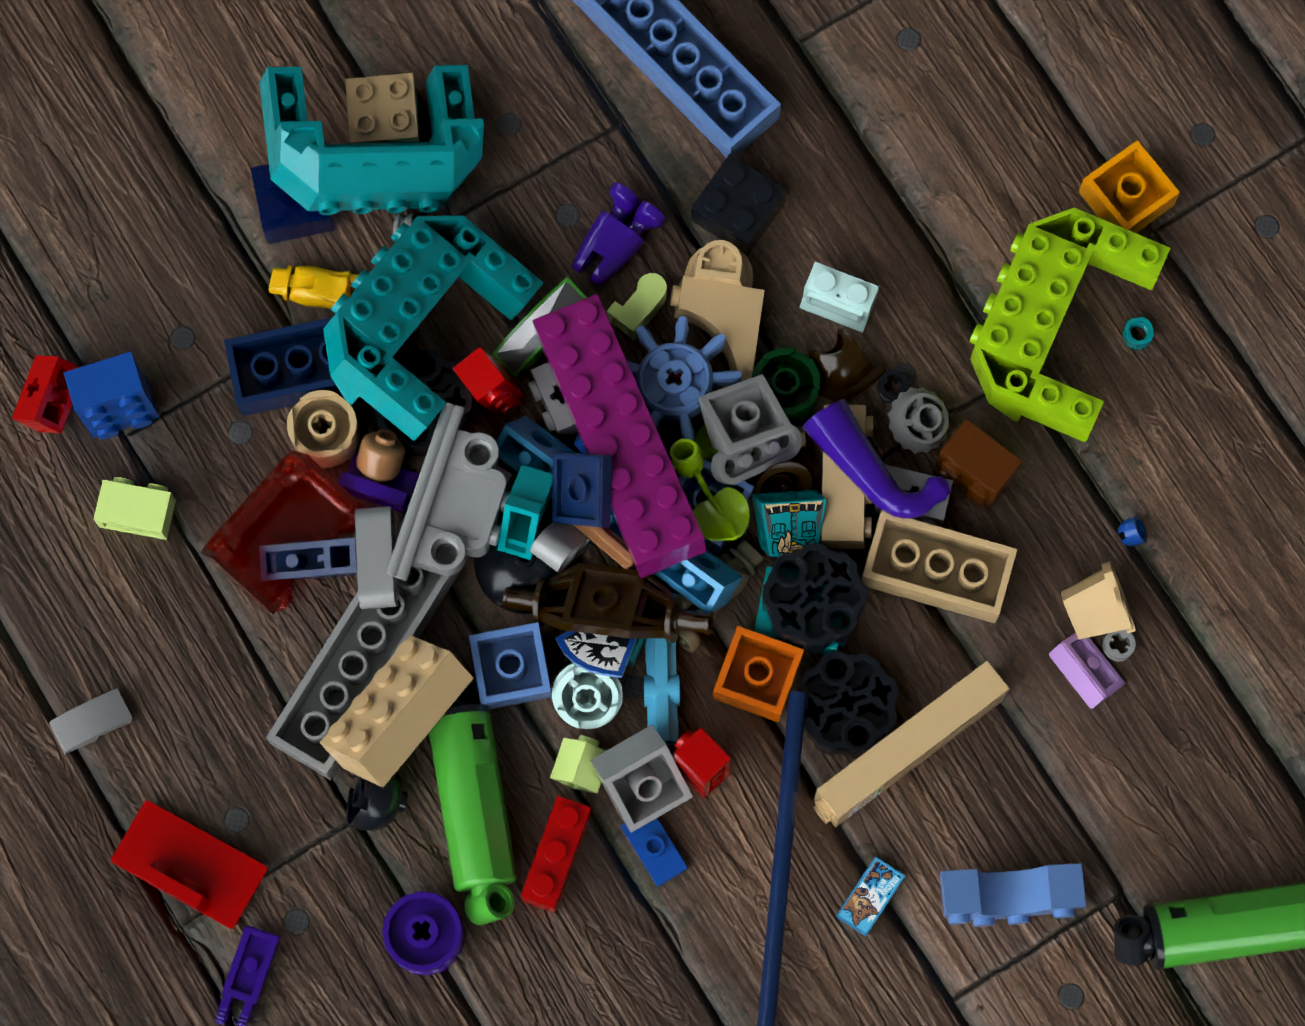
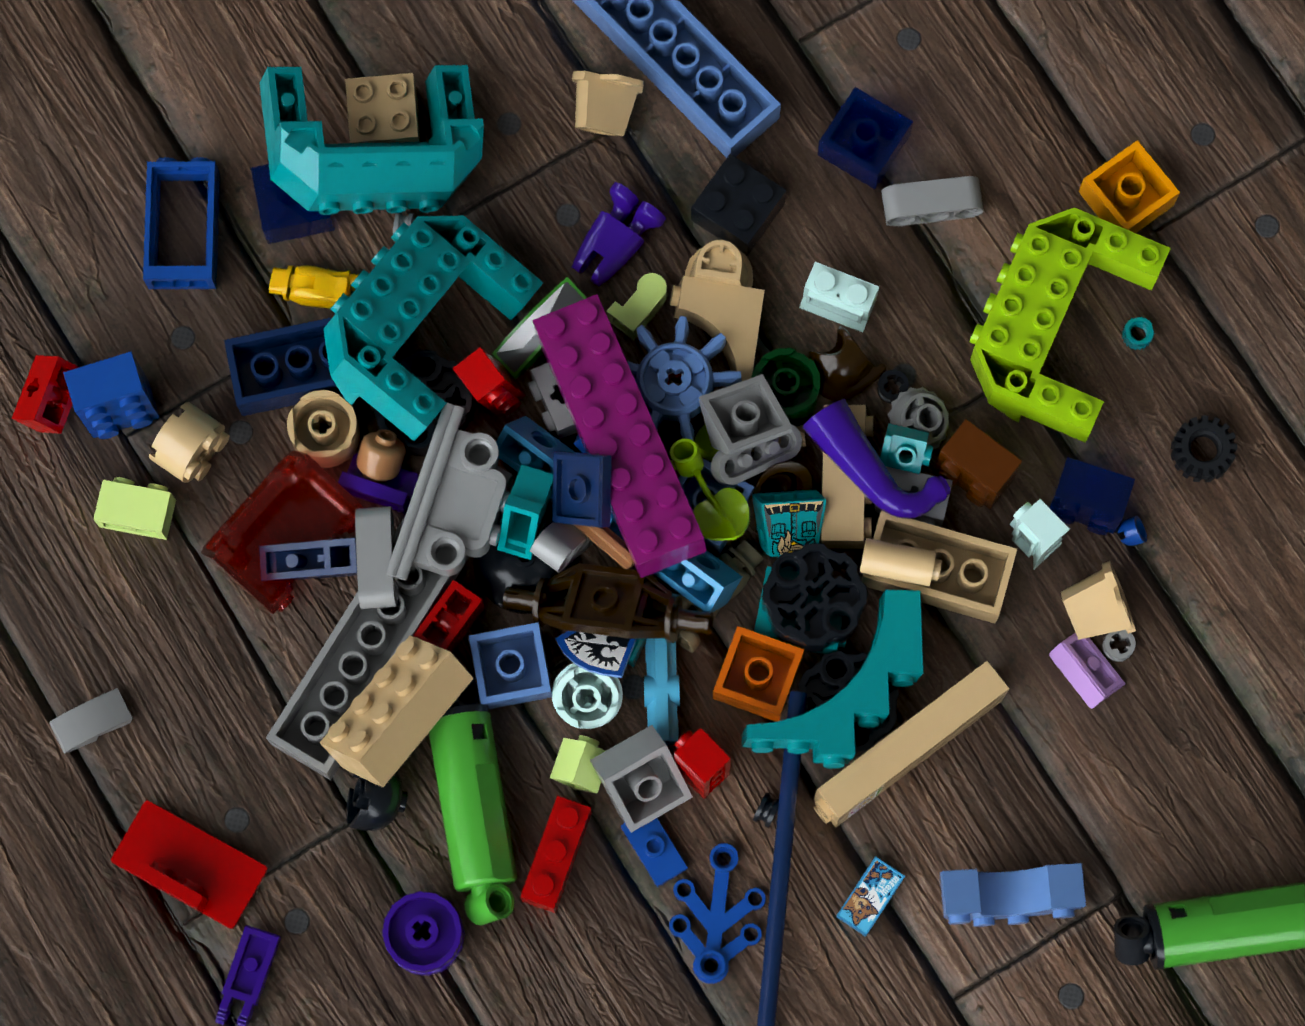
(180, 276): none -> blue window
(188, 443): none -> tan brick
(451, 617): none -> red brick
(604, 102): none -> tan container
(716, 919): none -> blue plant
(766, 810): none -> black bush
(829, 728): none -> teal arch
(865, 138): none -> clear blue brick
(899, 562): none -> tan brick
(903, 438): none -> teal brick
(932, 201): none -> light grey beam
(1037, 531): none -> light aqua window
(1091, 496): none -> clear blue brick
(1203, 469): none -> black tyre

